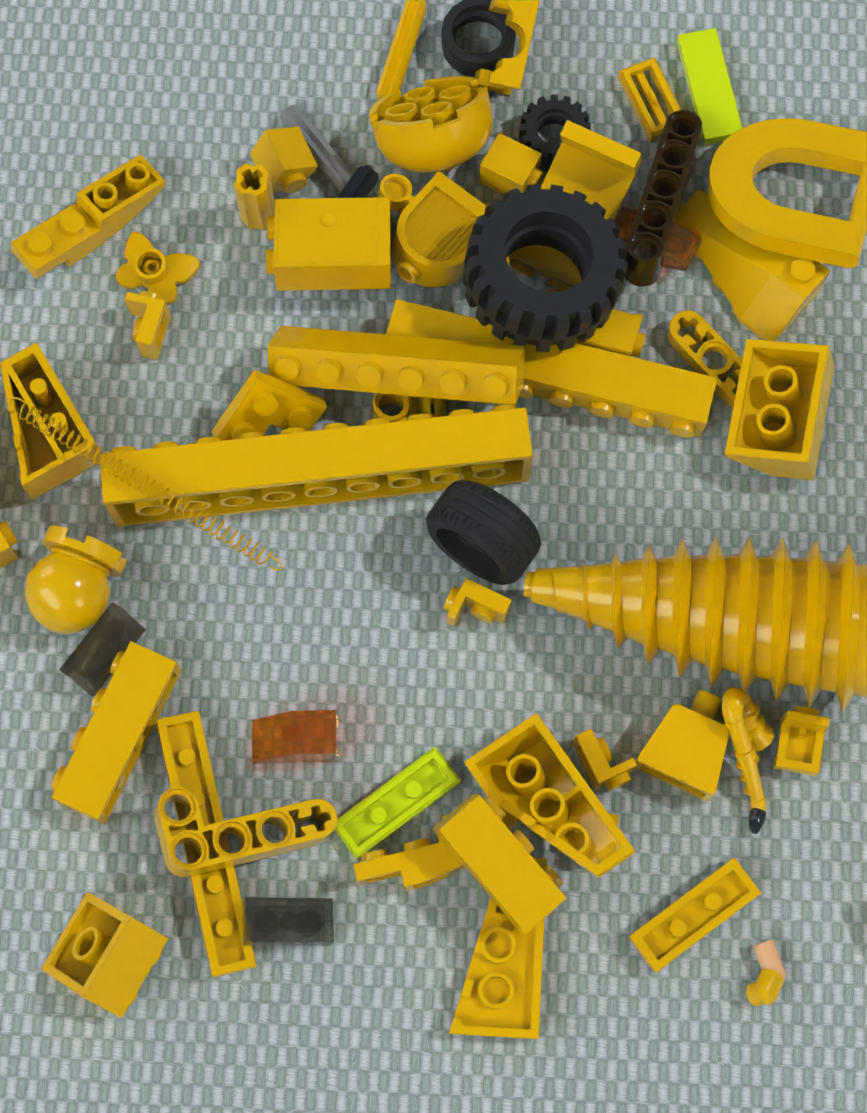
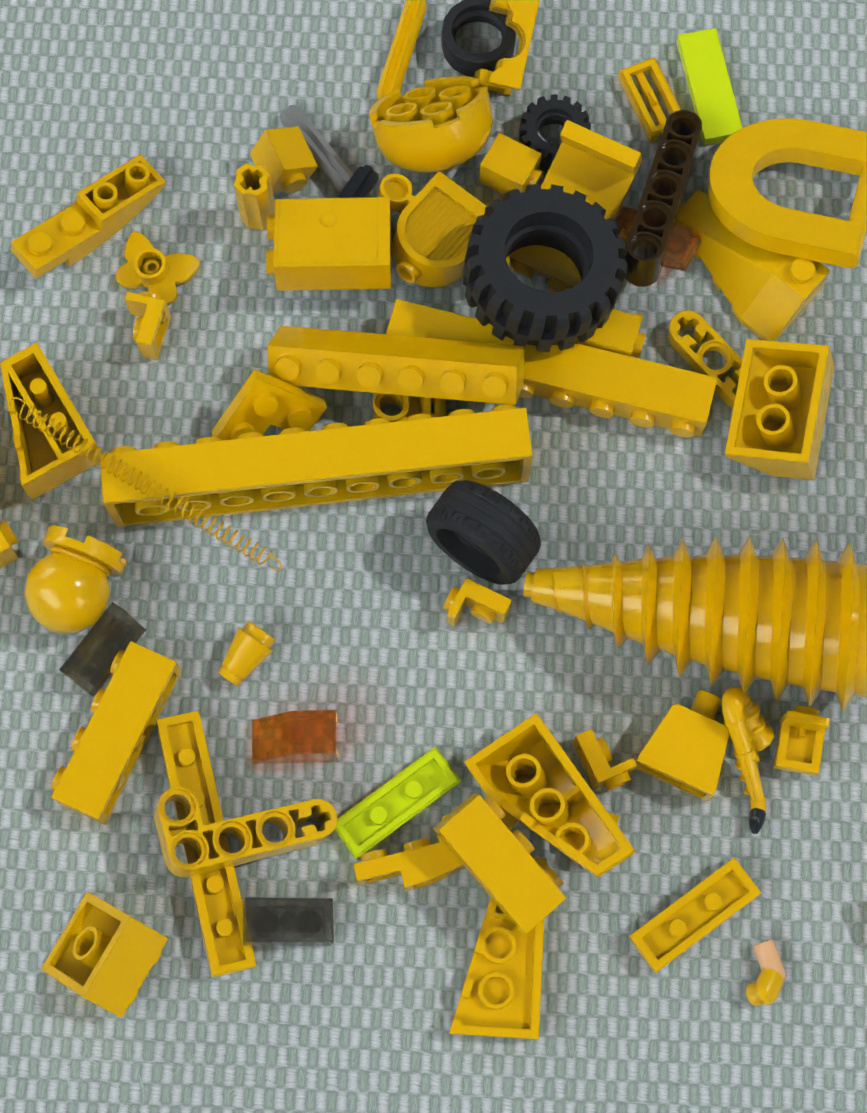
(246, 653): none -> yellow cone

